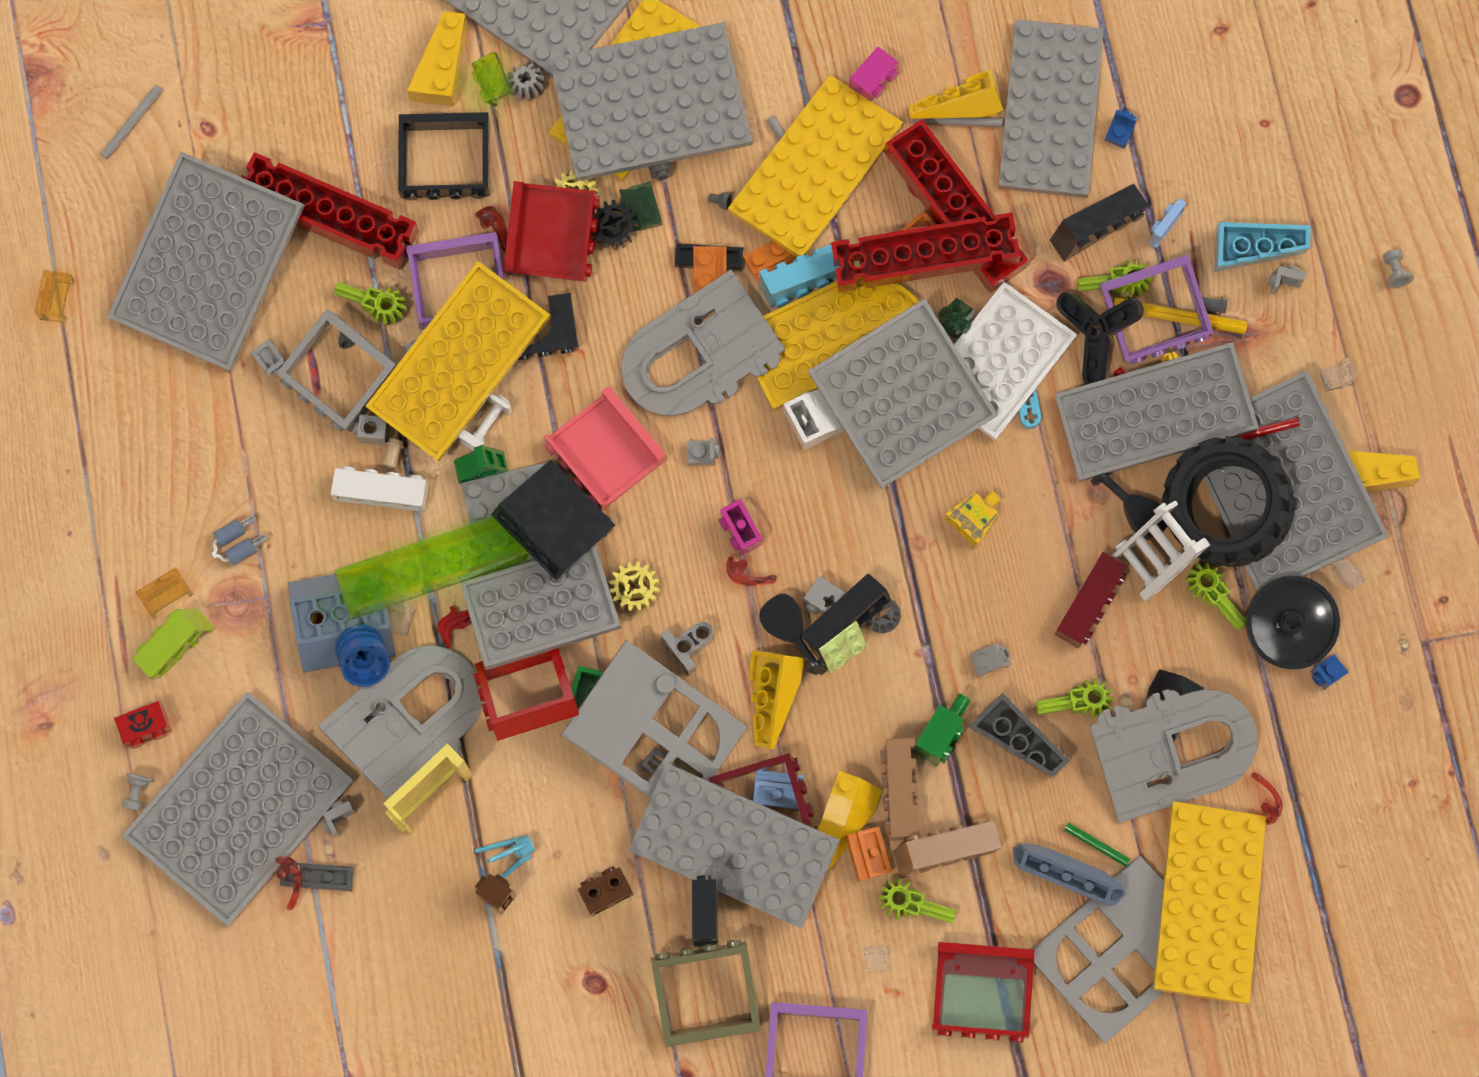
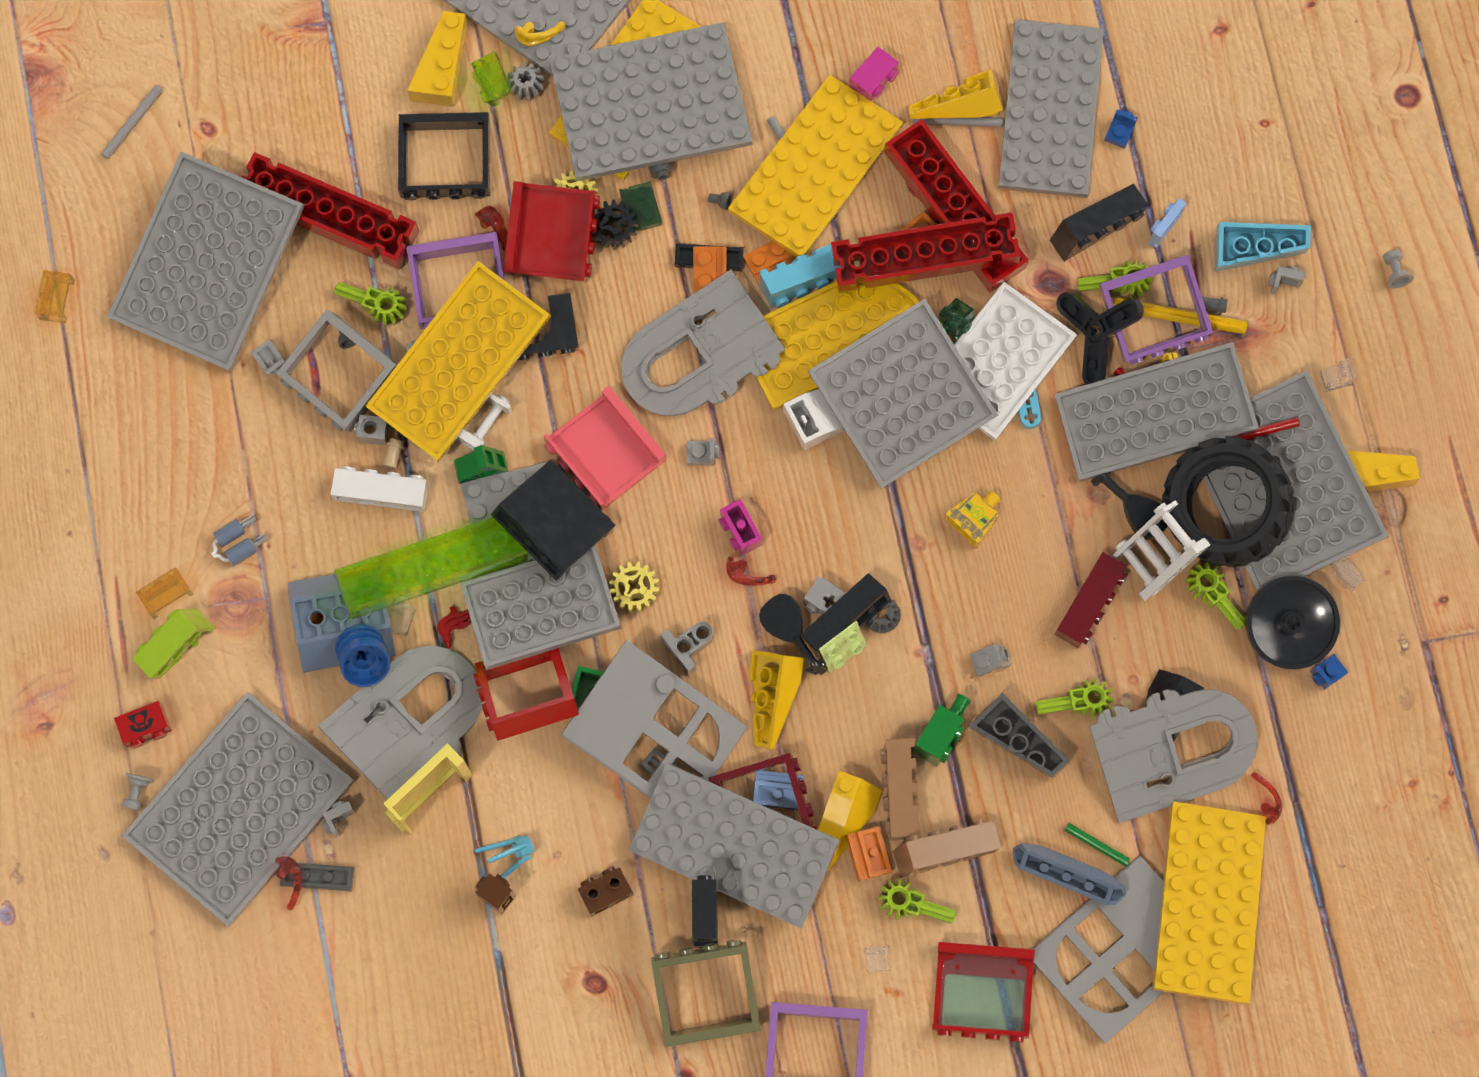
(528, 38): none -> yellow piece

